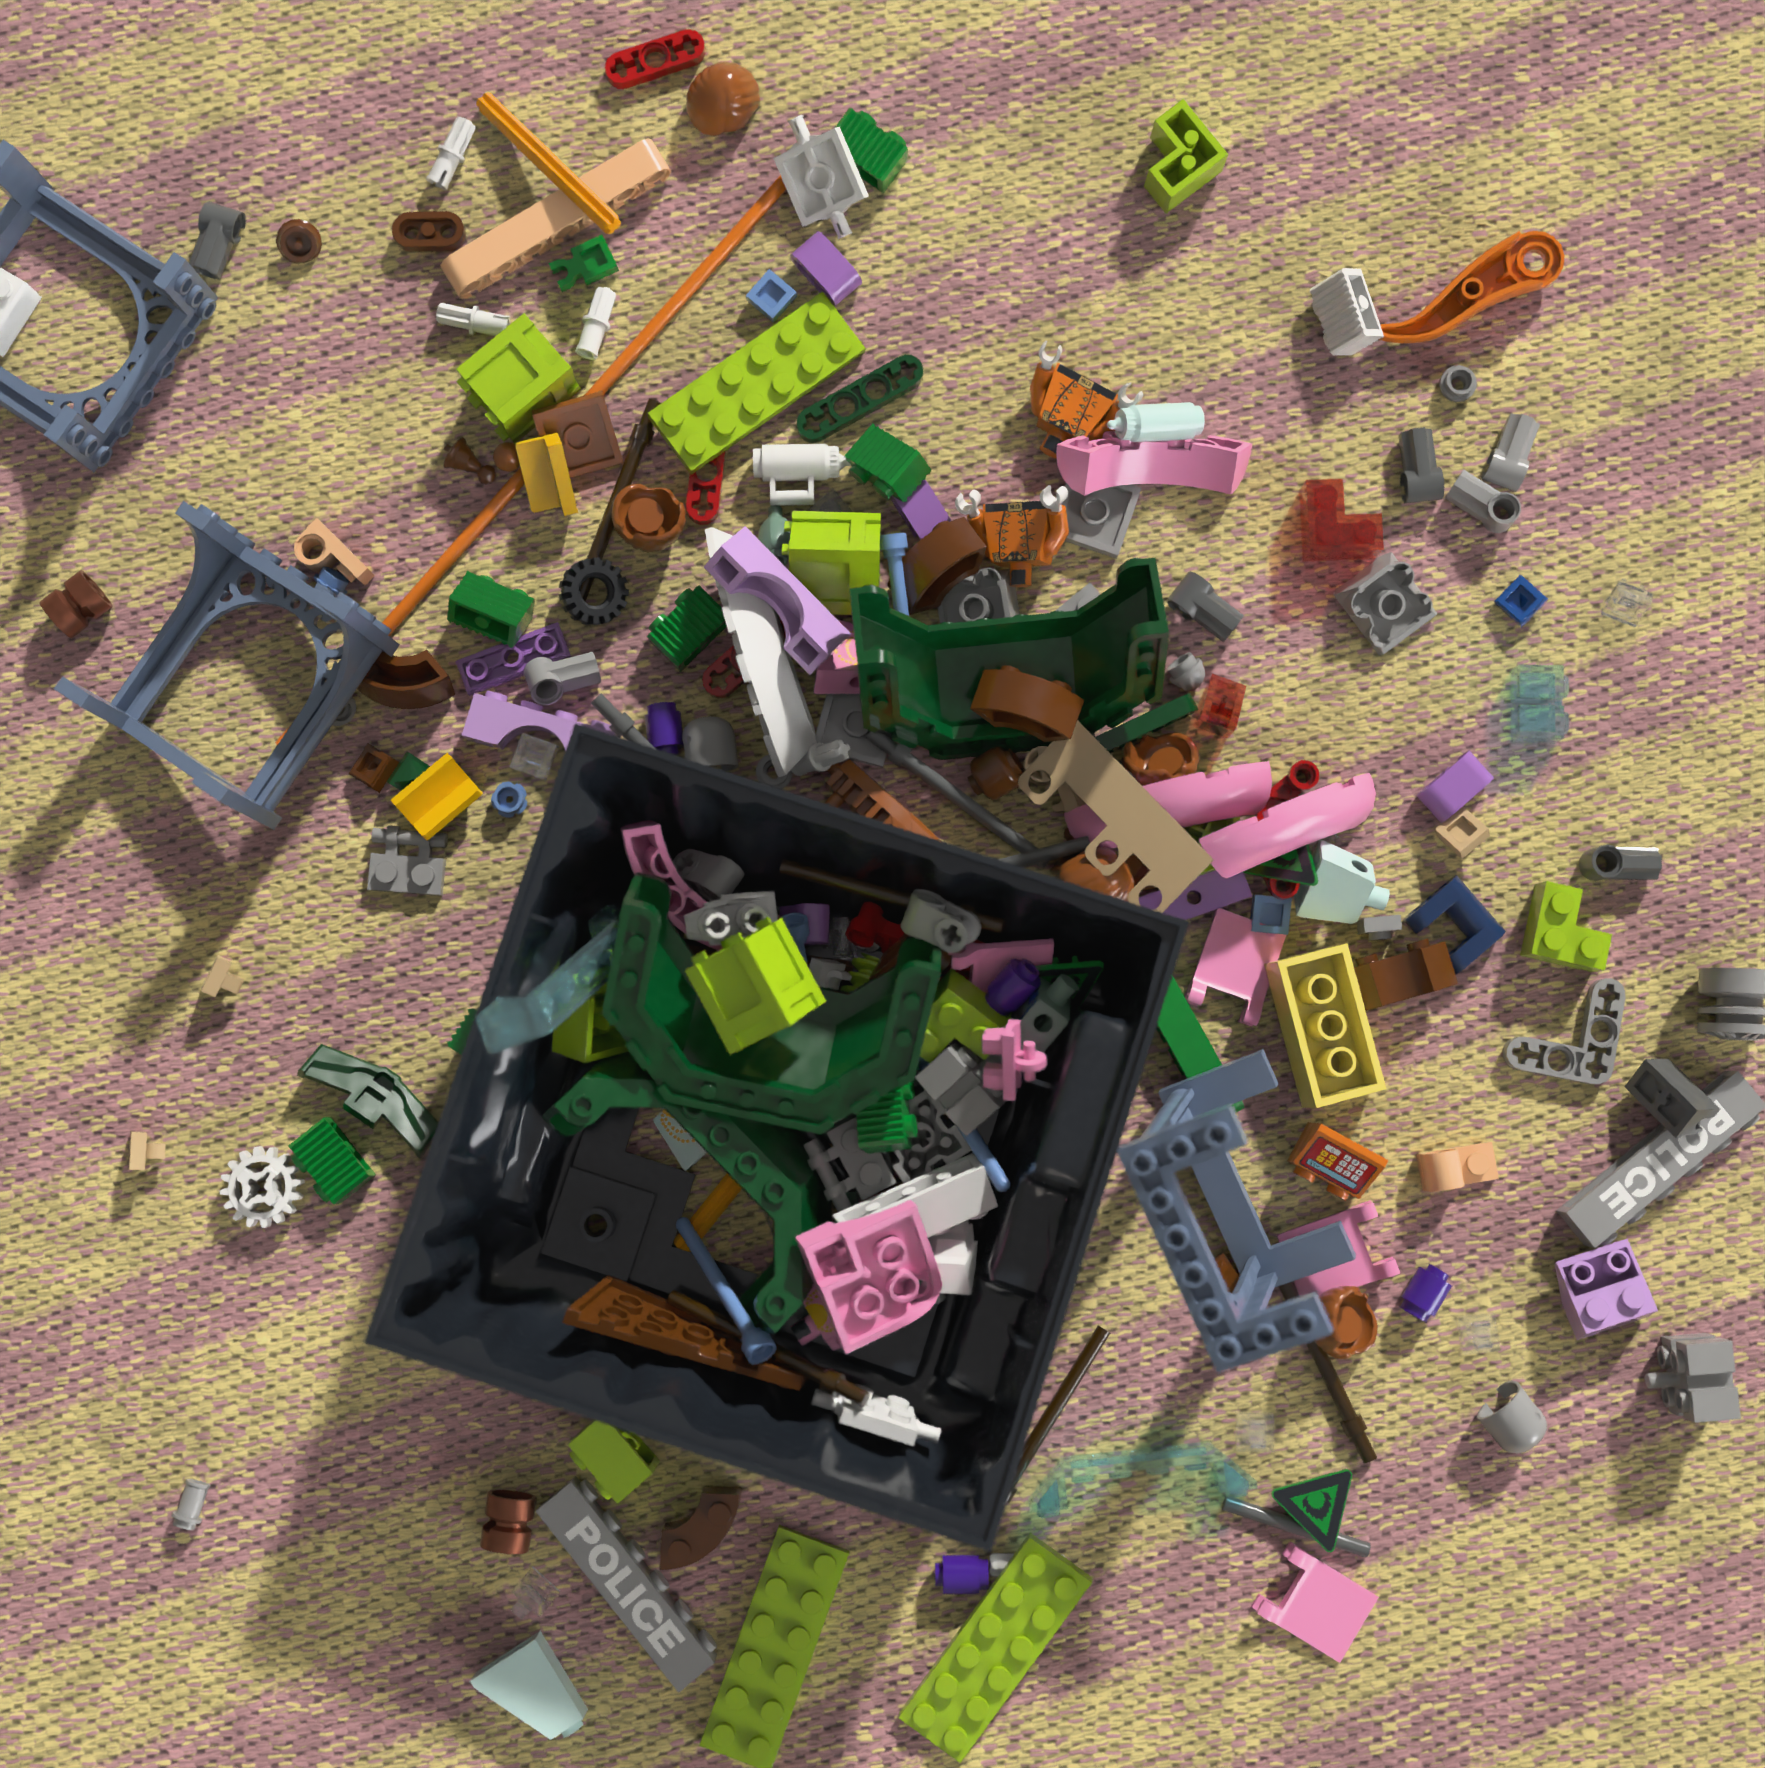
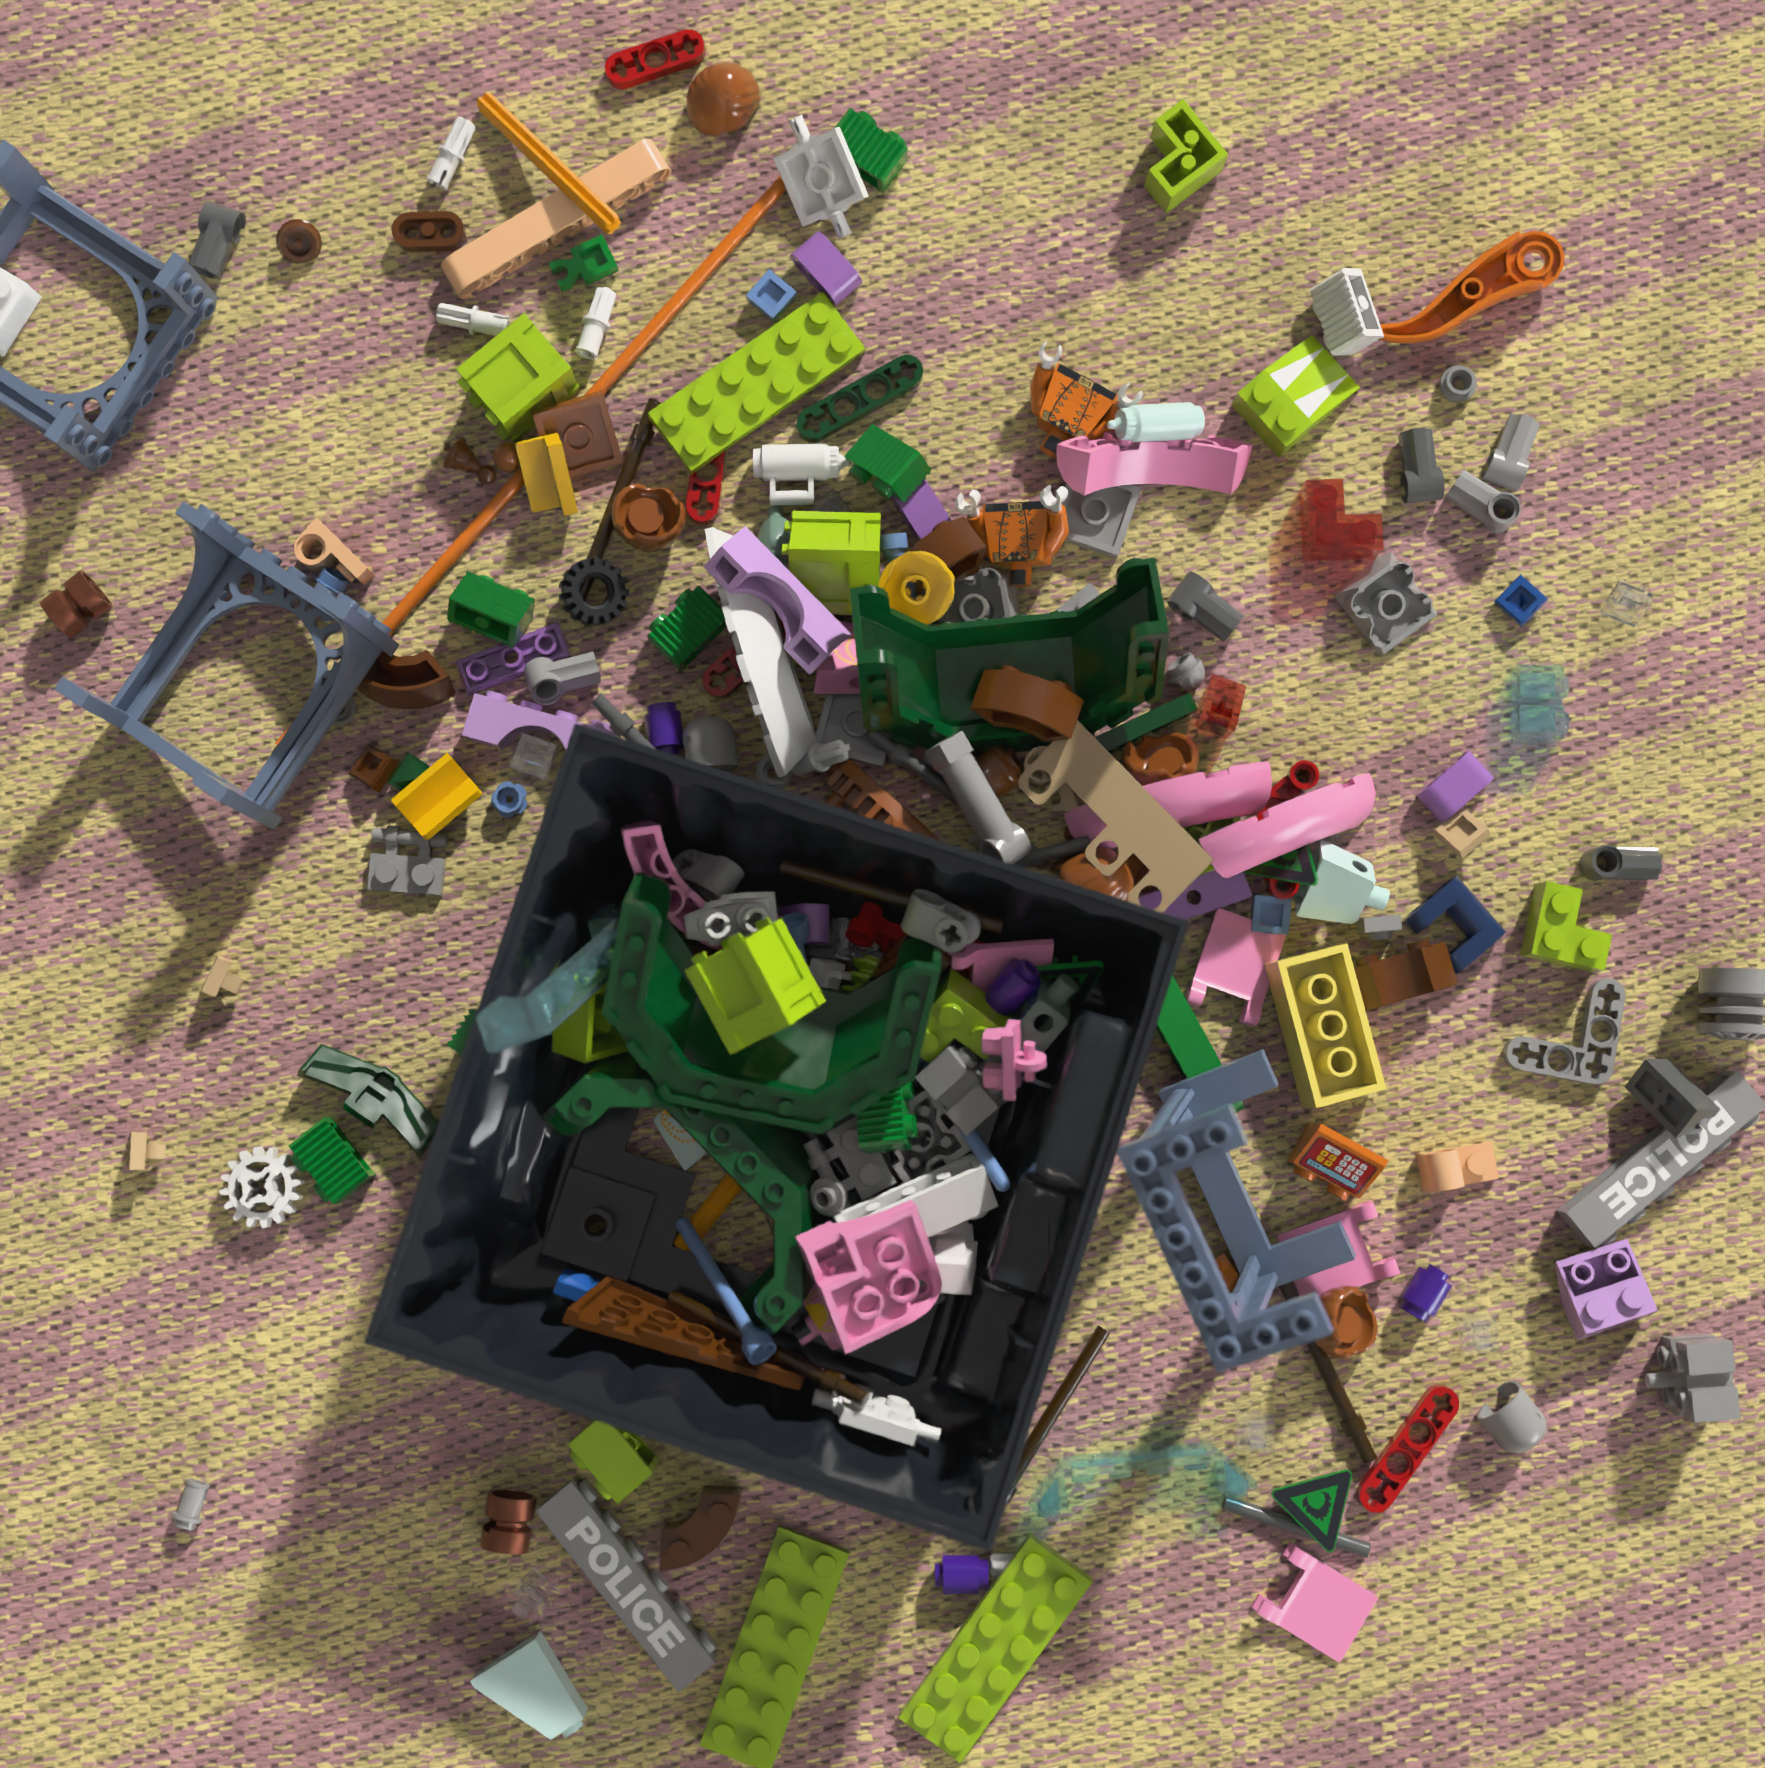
(574, 1285): none -> blue tile
(835, 1191): none -> light grey plate
(936, 580): none -> yellow plate
(991, 825): none -> light grey piece
(1294, 395): none -> lime slope
(1413, 1452): none -> red beam

